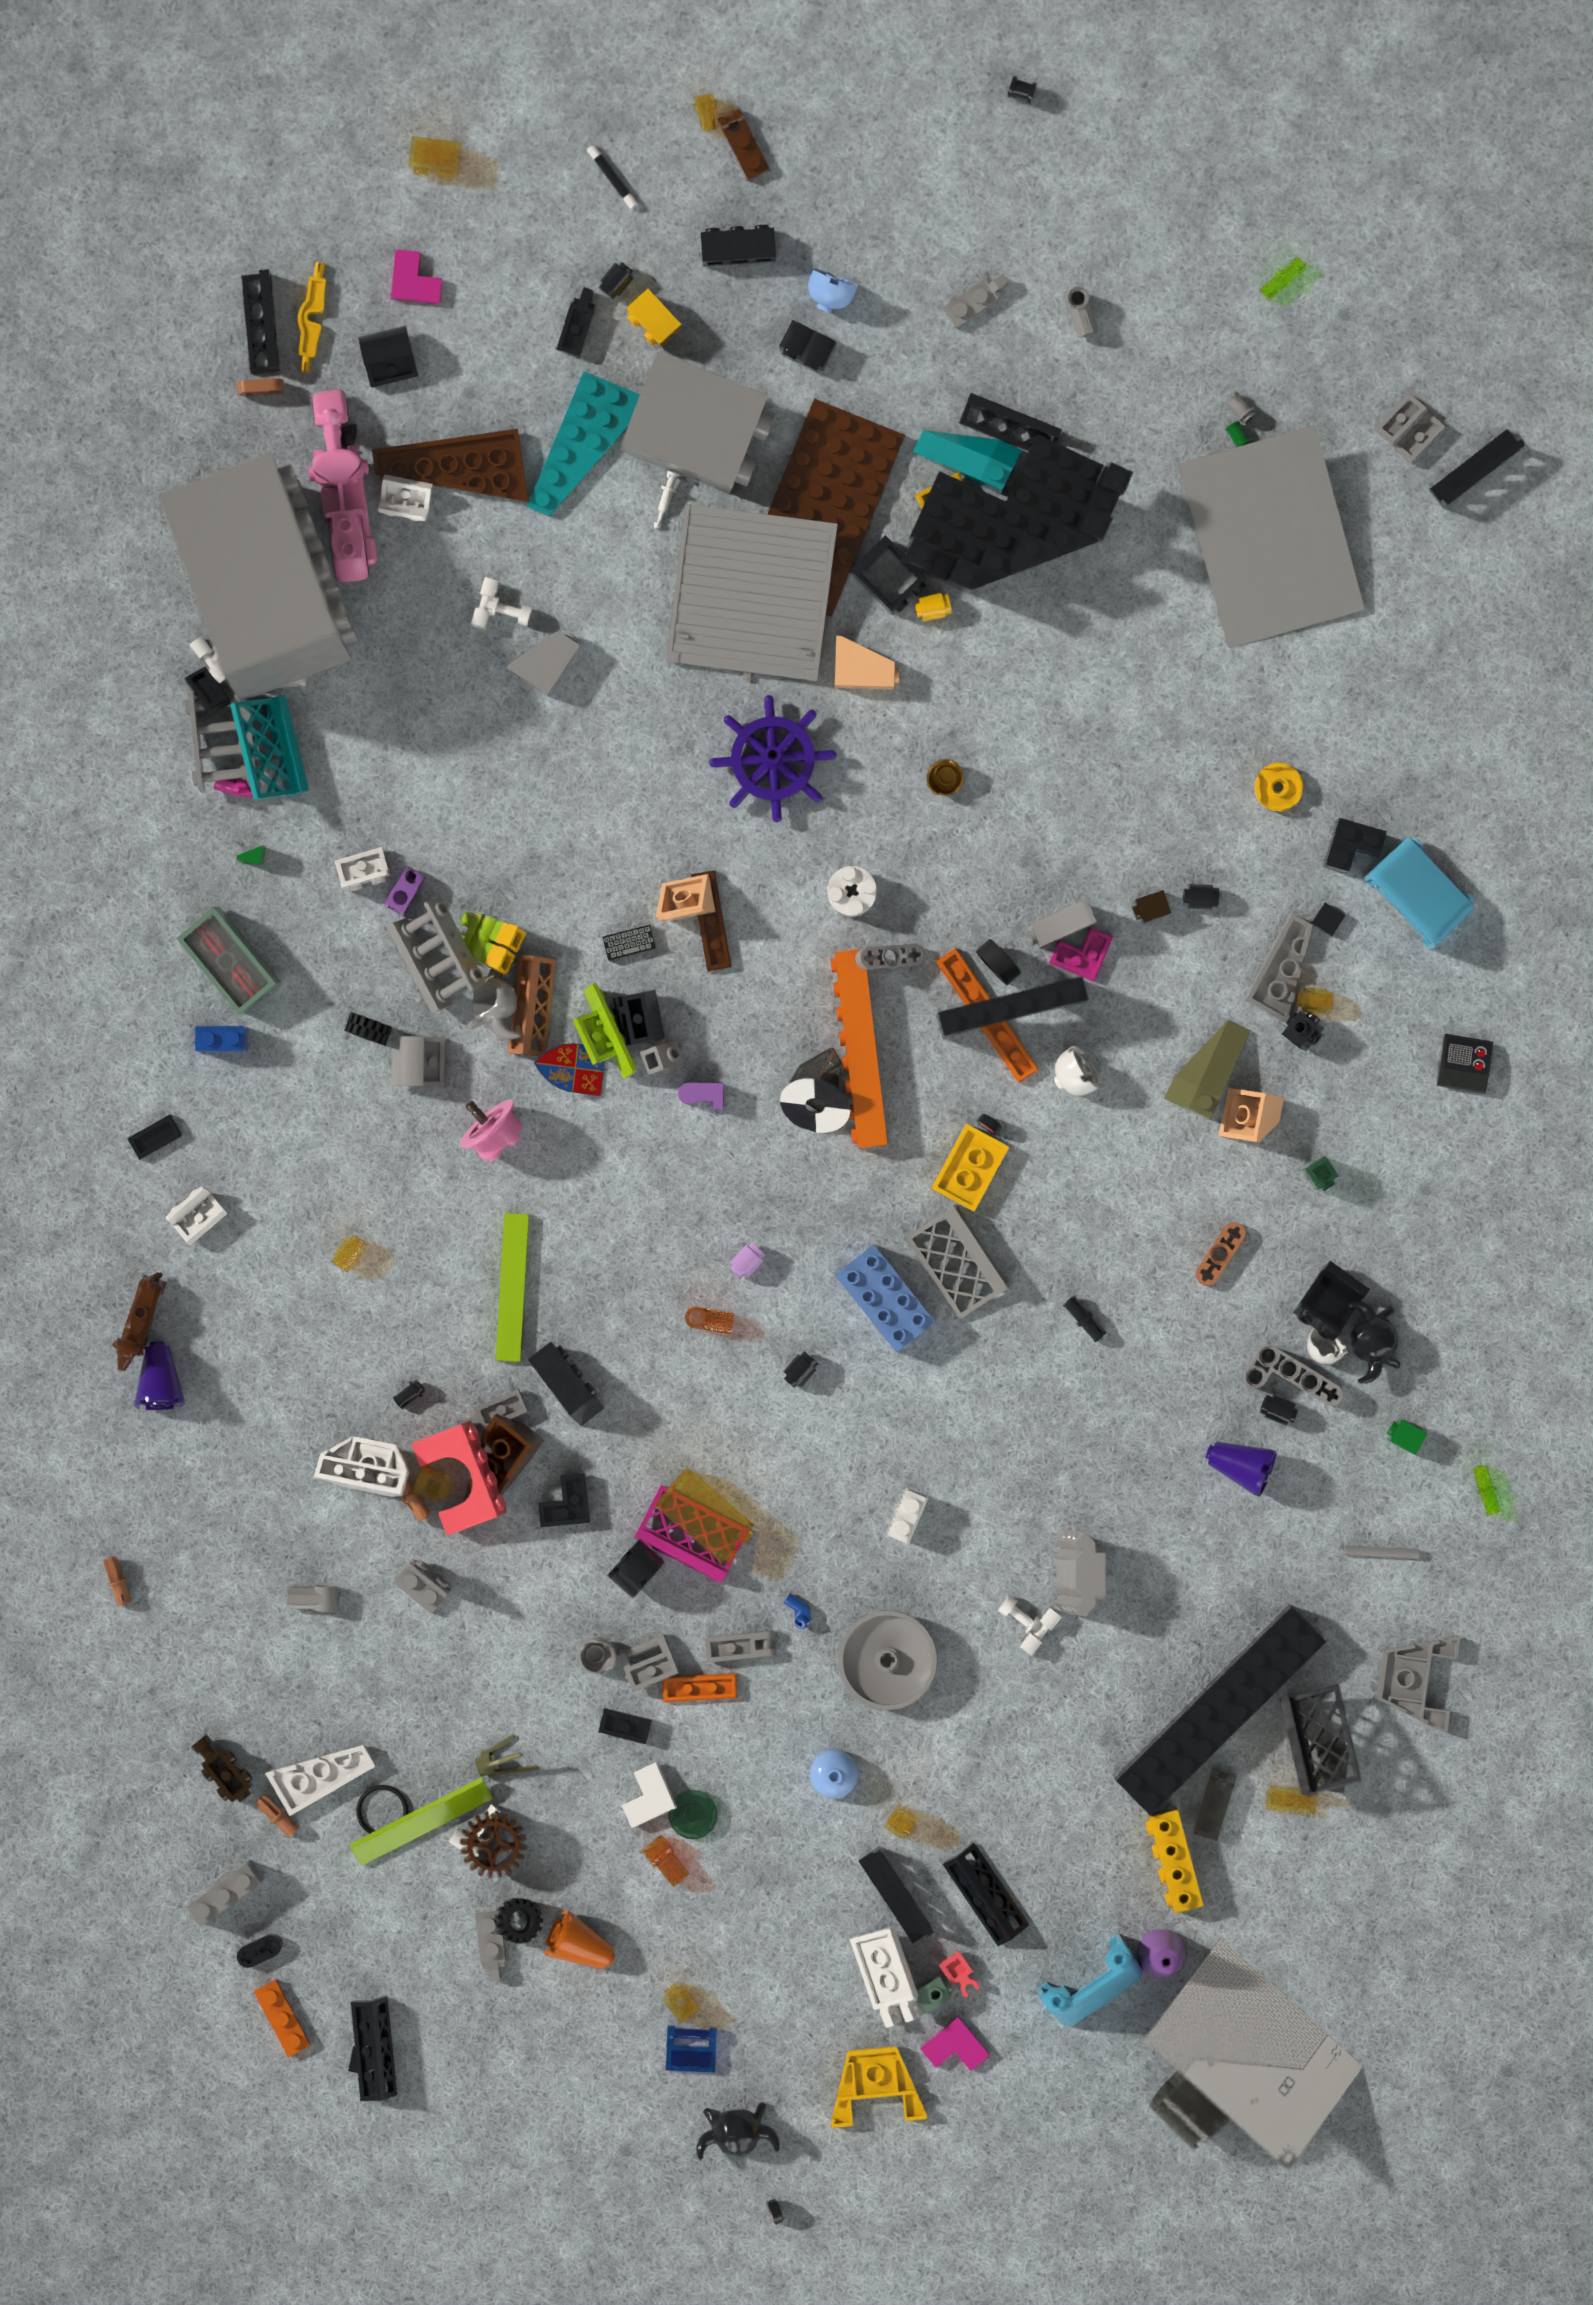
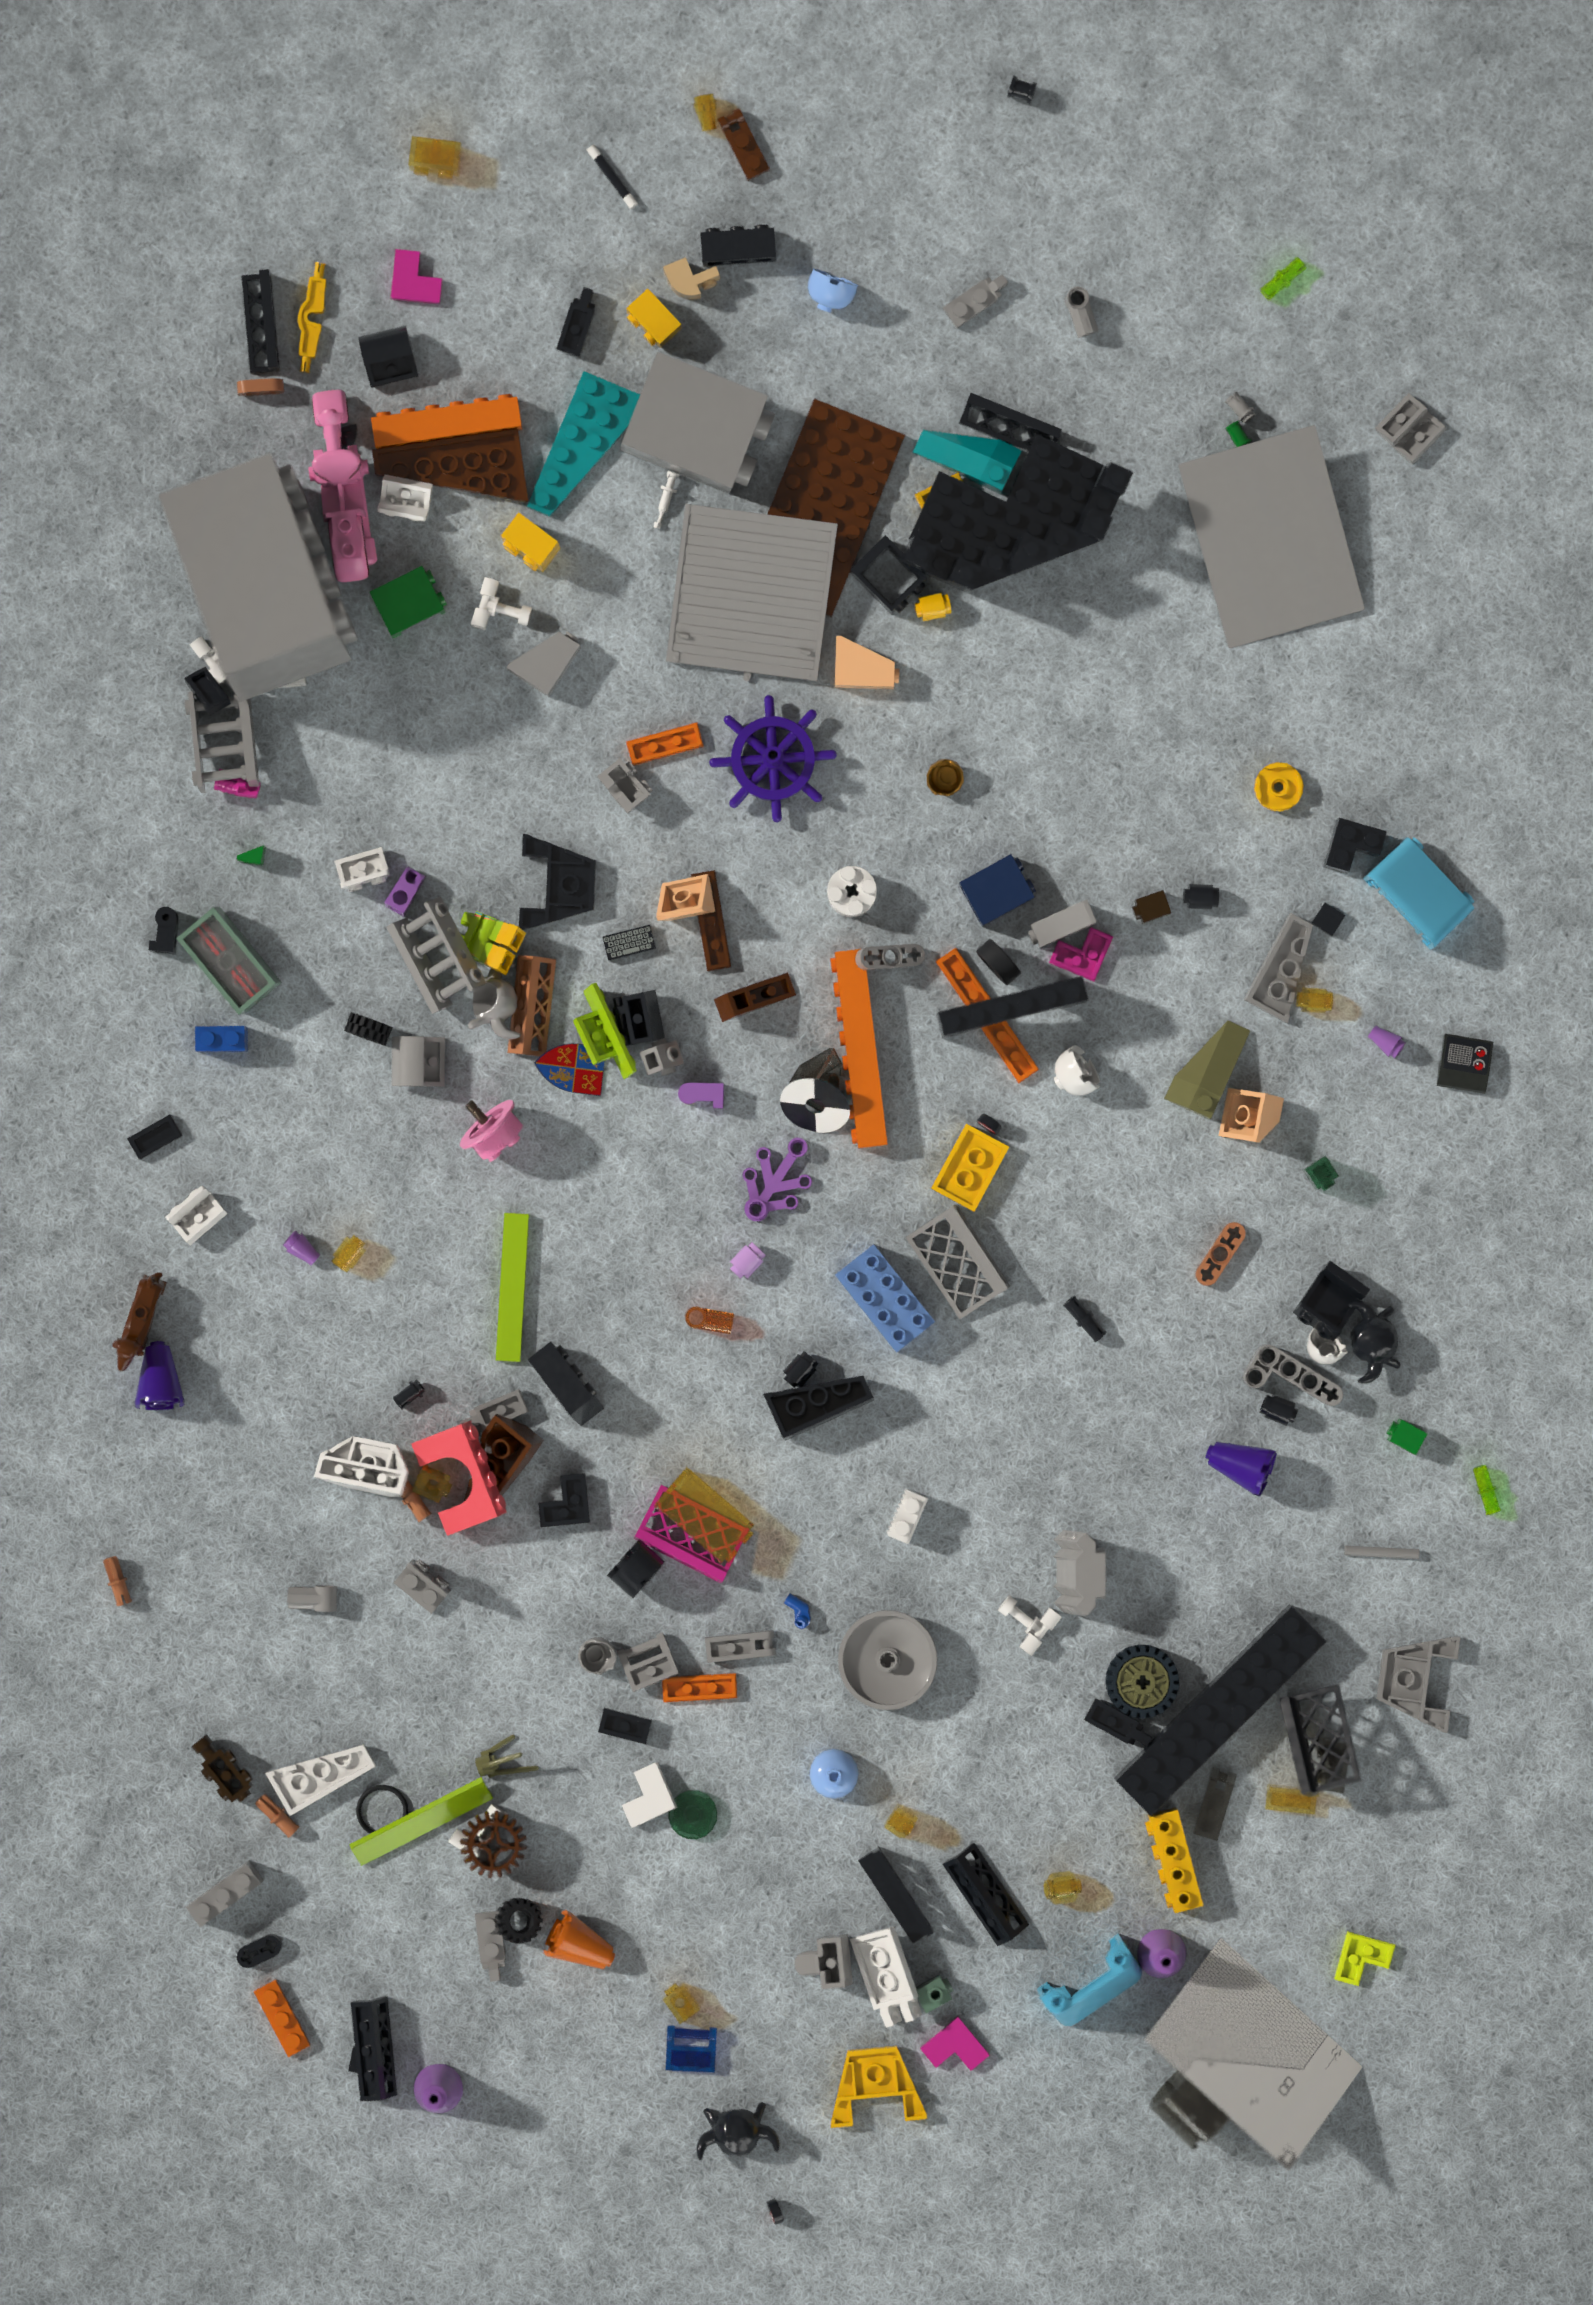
(166, 931): none -> black leg
(283, 745): teal fence -> none
(301, 1248): none -> medium lavender cone
(408, 600): none -> green panel
(443, 2082): none -> medium lavender cone
(446, 422): none -> orange brick
(530, 542): none -> yellow brick
(568, 887): none -> black wing
(616, 280): black brick -> none
(624, 786): none -> light grey cylinder
(662, 1855): clear orange piece -> none
(664, 744): none -> orange tile
(685, 283): none -> tan brick
(754, 997): none -> reddish brown slope
(774, 1182): none -> medium lavender plant
(807, 346): black brick -> none
(813, 1405): none -> black wedge
(830, 1962): none -> light grey brick
(957, 1970): coral plate -> none
(997, 889): none -> dark blue brick
(1062, 1887): none -> clear yellow head
(1116, 1723): none -> black hinge
(1128, 1694): none -> wheel
(1303, 1030): black brick -> none
(1358, 1950): none -> neon yellow tile
(1388, 1042): none -> medium lavender cone
(1476, 468): black fence -> none

